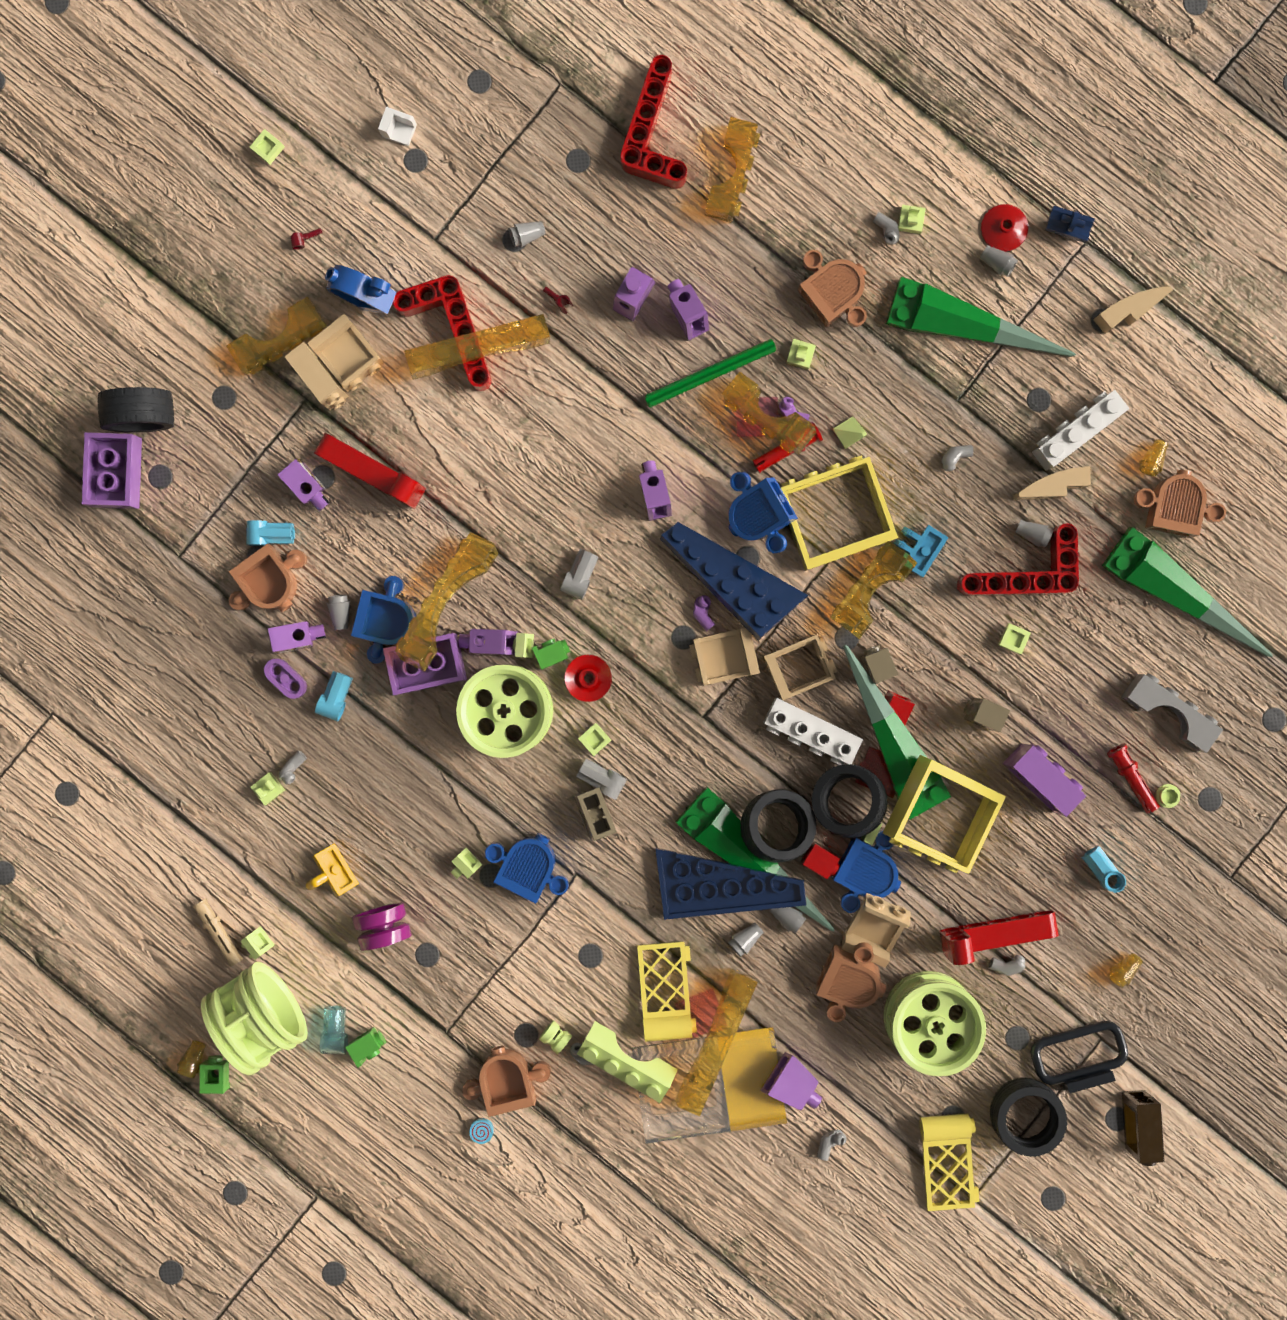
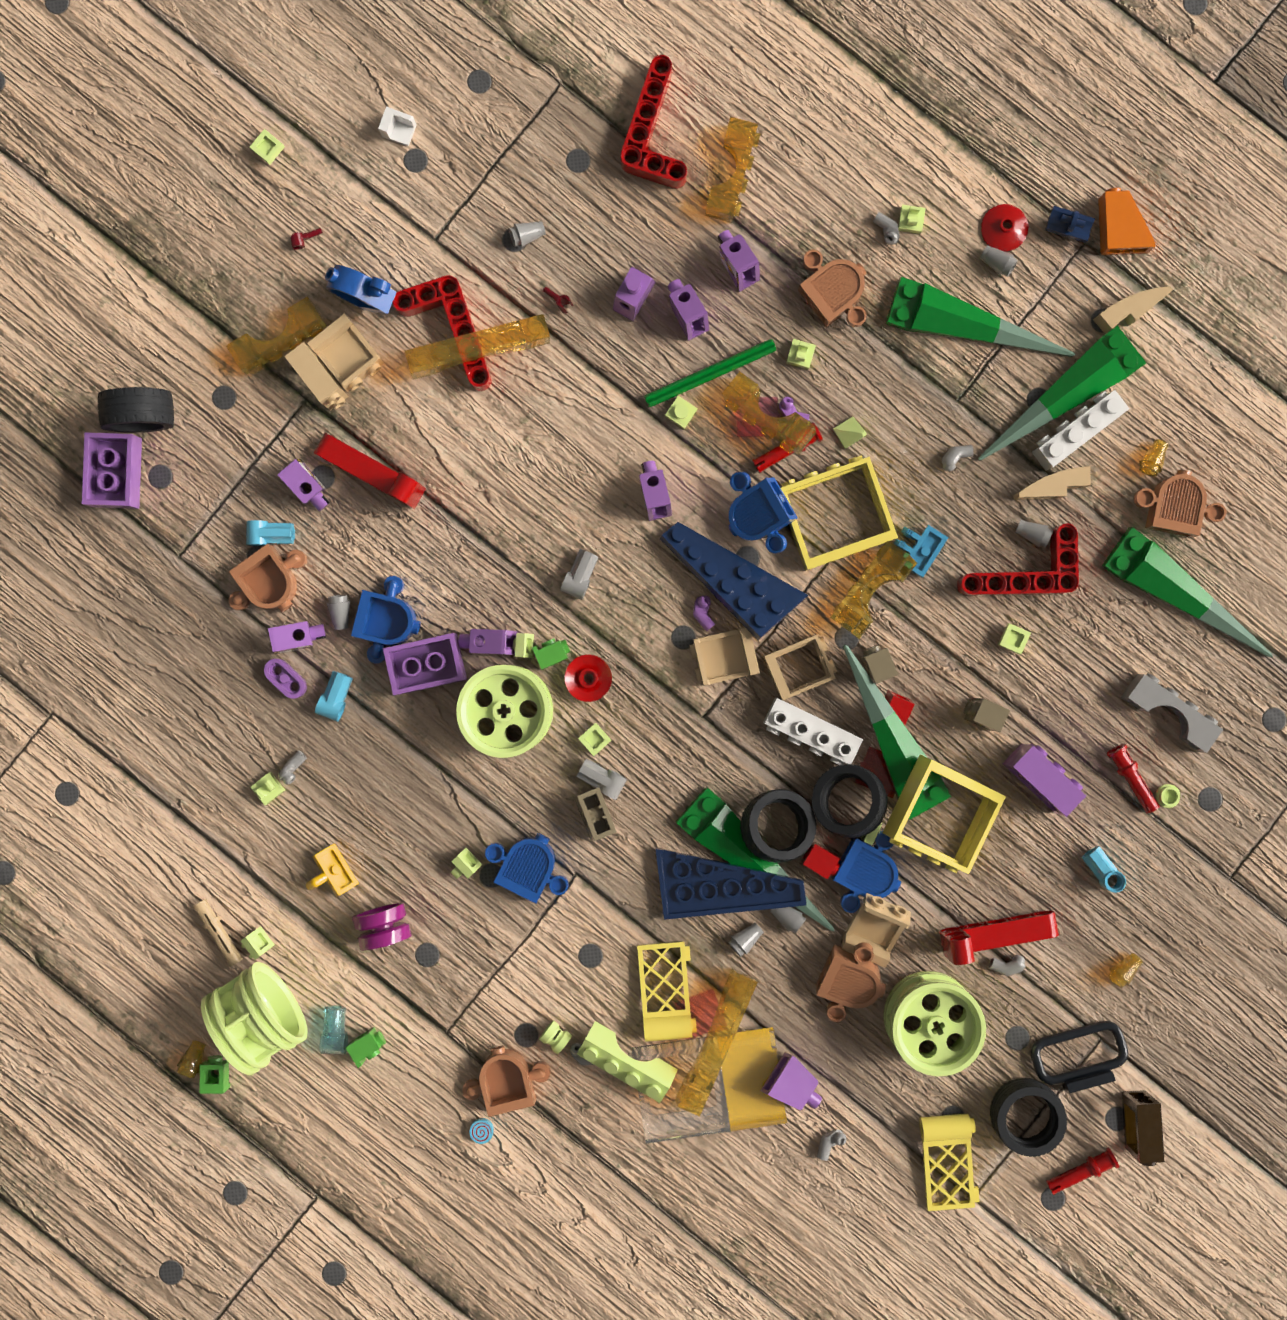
(472, 560): clear yellow arch -> none
(681, 412): none -> yellowish green plate
(738, 260): none -> medium lavender torso
(1092, 1167): none -> red pin
(1098, 369): none -> green plate
(1122, 225): none -> orange slope

